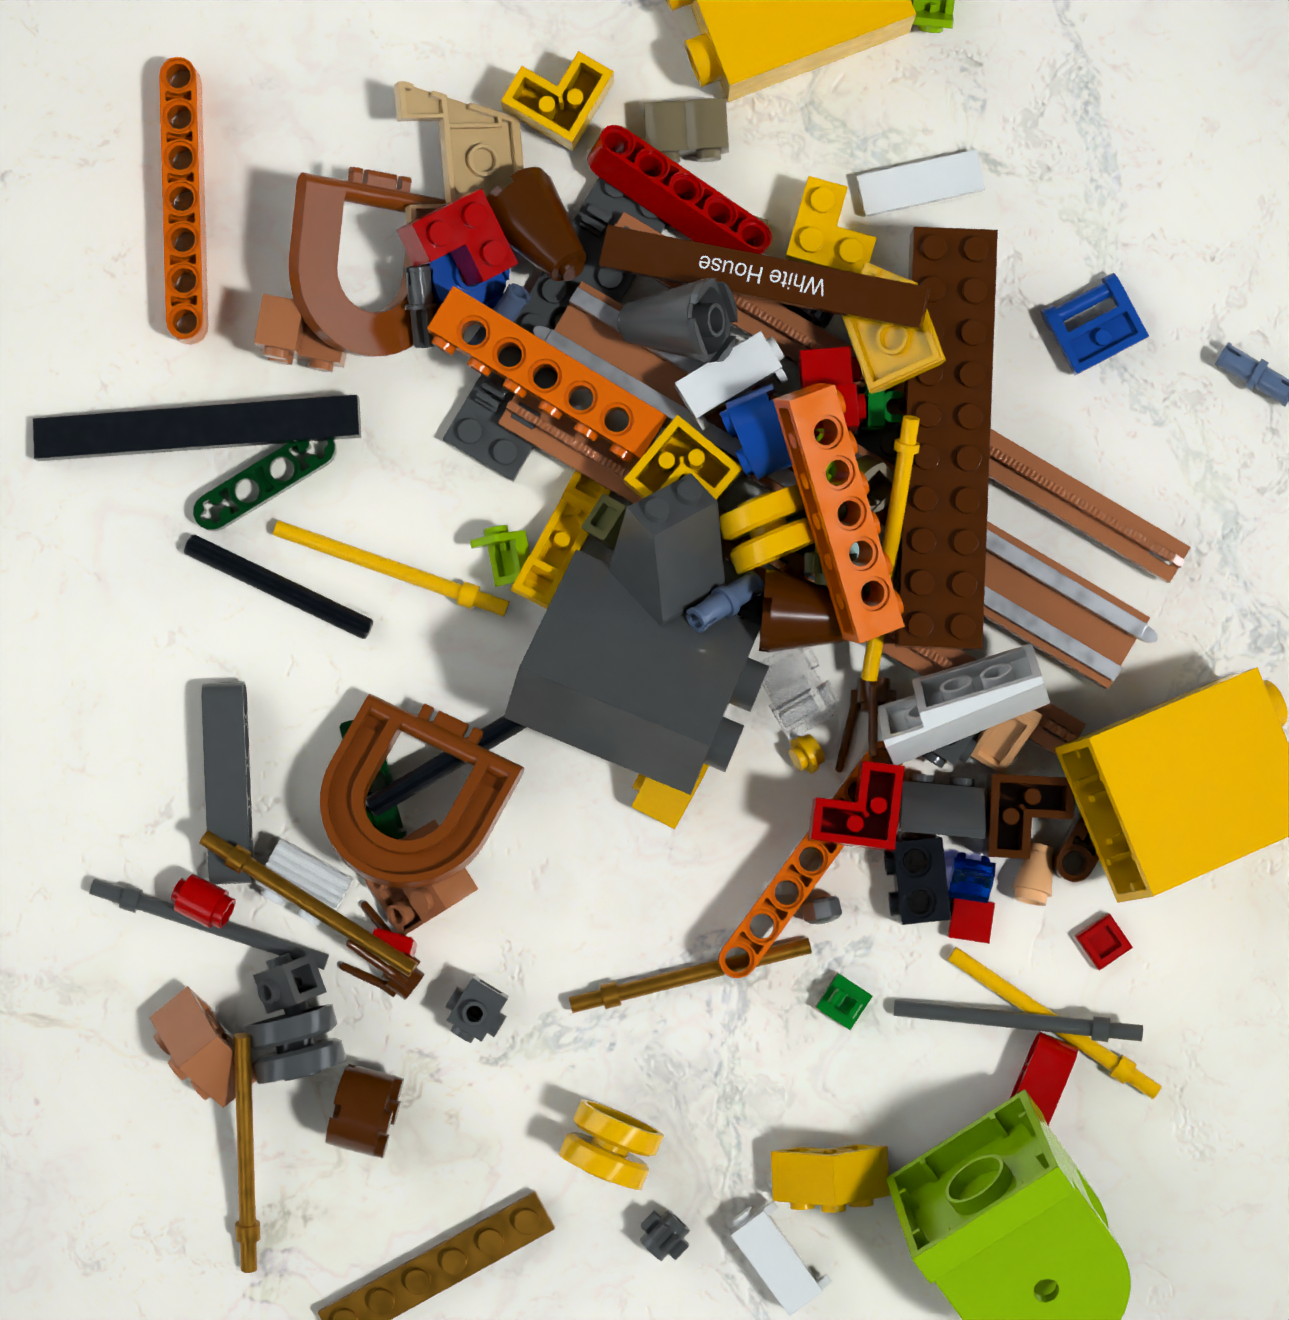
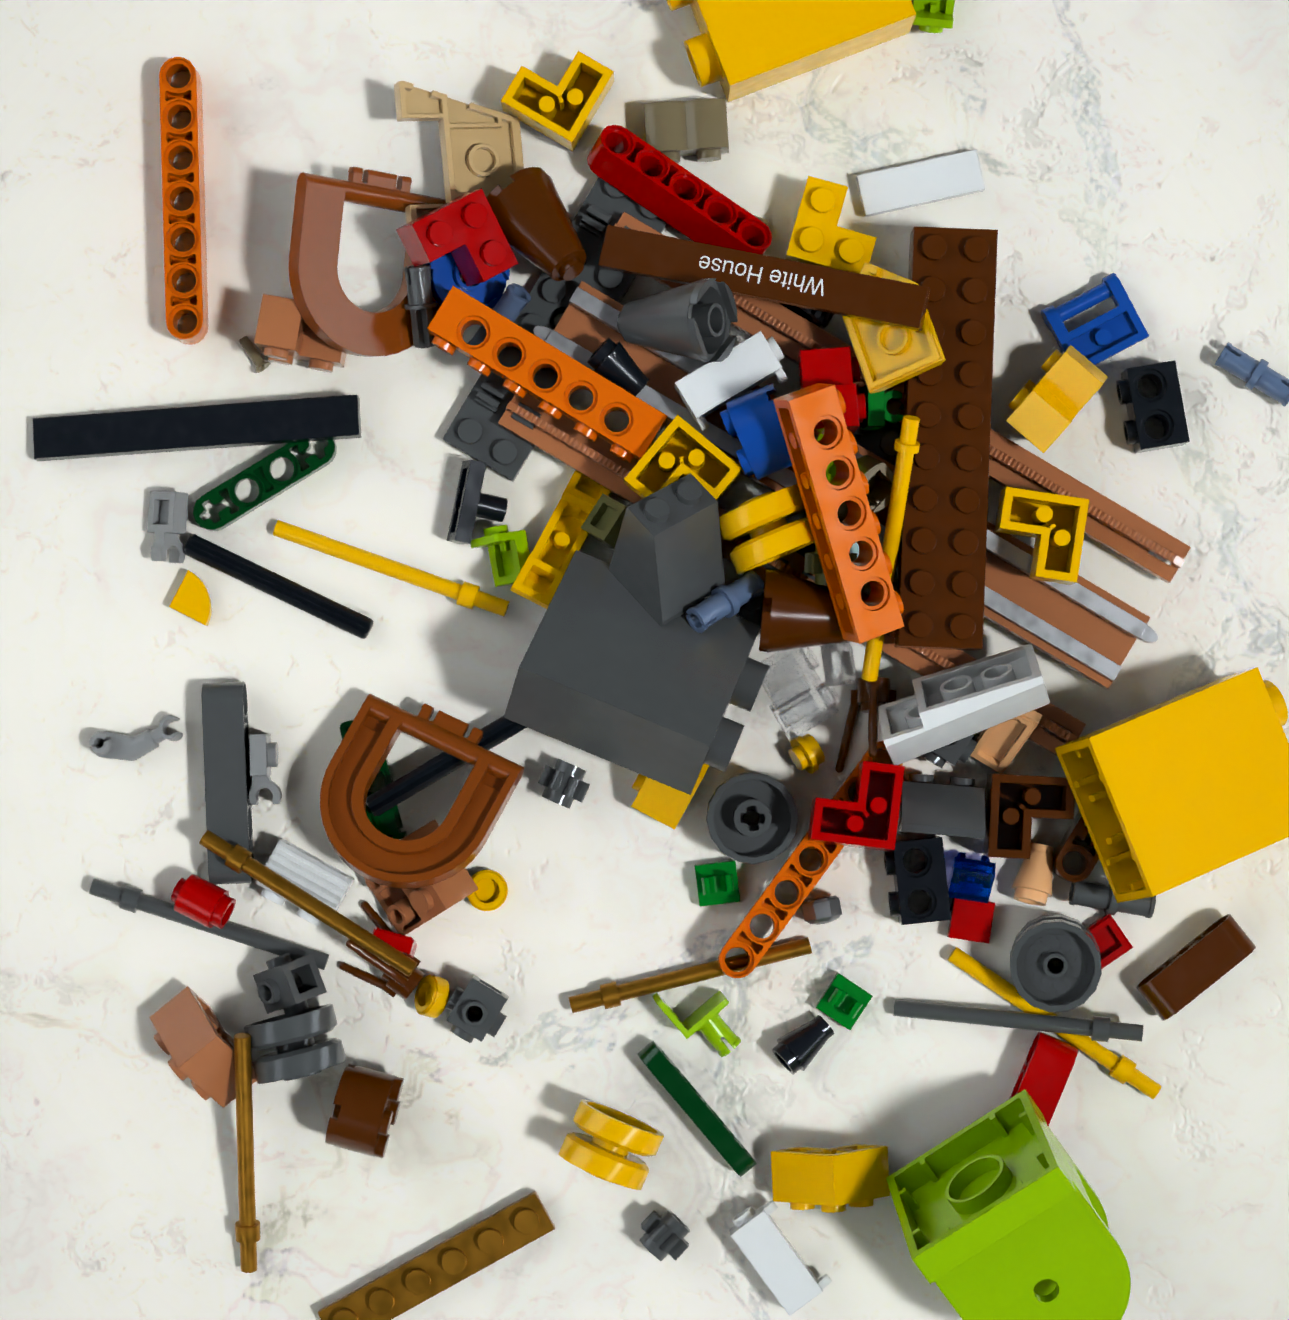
(129, 747): none -> light grey arm
(166, 520): none -> light grey plate
(193, 599): none -> yellow tile
(257, 359): none -> dark tan piece
(263, 757): none -> light grey plate
(431, 996): none -> yellow tile
(472, 503): none -> black tile
(491, 890): none -> yellow tile
(564, 783): none -> dark grey gear
(617, 366): none -> black cone
(697, 1108): none -> dark green beam
(706, 1021): none -> lime bracket
(717, 883): none -> green tile
(776, 818): none -> dark grey wheel
(802, 1044): none -> black cone
(838, 664): none -> clear tile
(1049, 406): none -> yellow brick
(1055, 938): none -> dark grey wheel
(1056, 525): none -> yellow brick
(1102, 897): none -> dark grey pin
(1165, 406): none -> black brick
(1196, 967): none -> reddish brown beam

